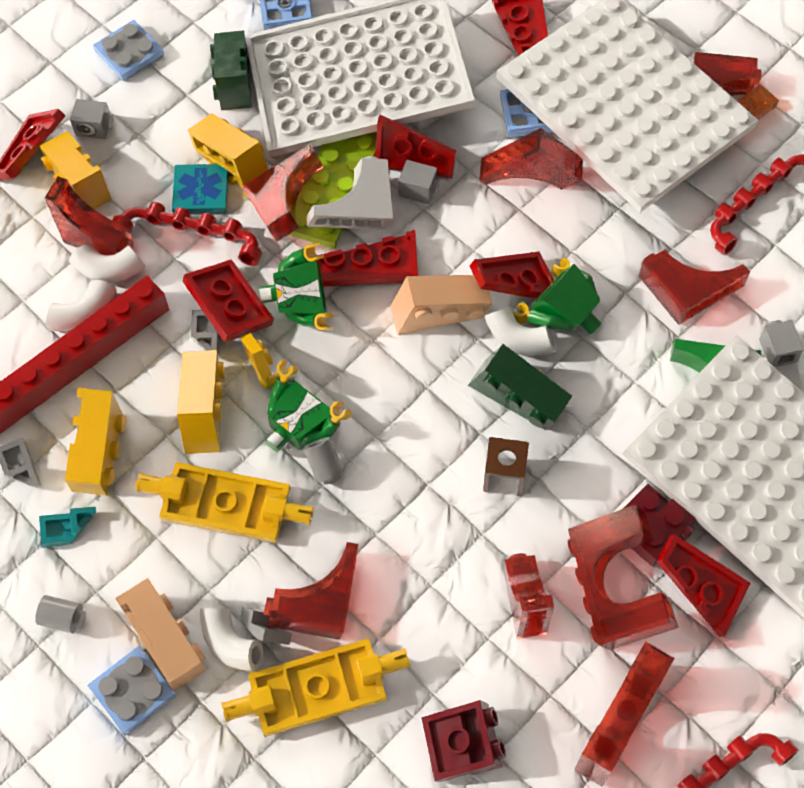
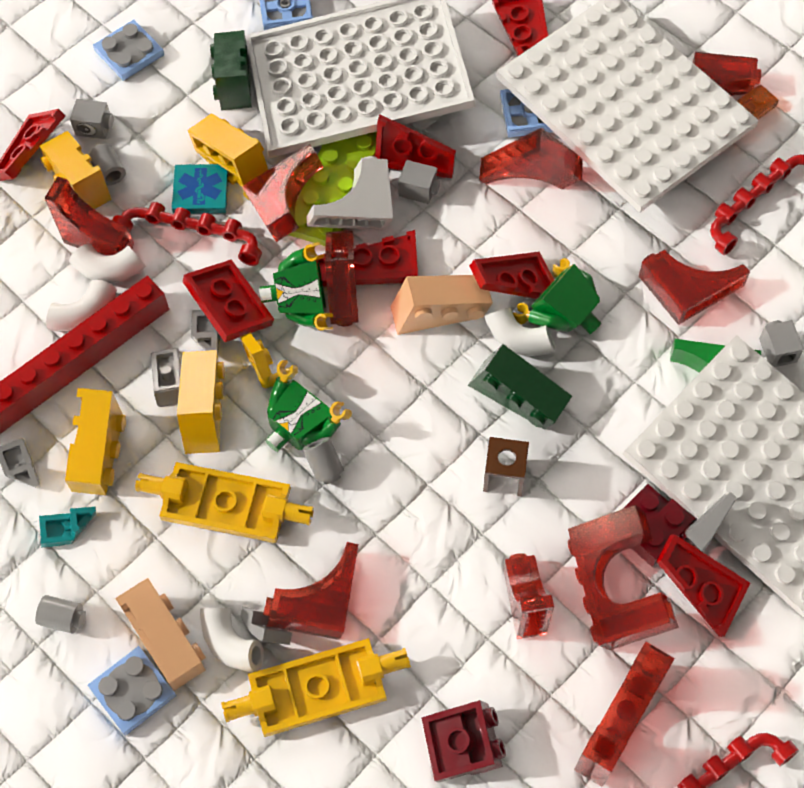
(108, 162): none -> light grey brick
(166, 376): none -> light grey slope
(341, 277): none -> clear red arch
(706, 526): none -> light grey slope

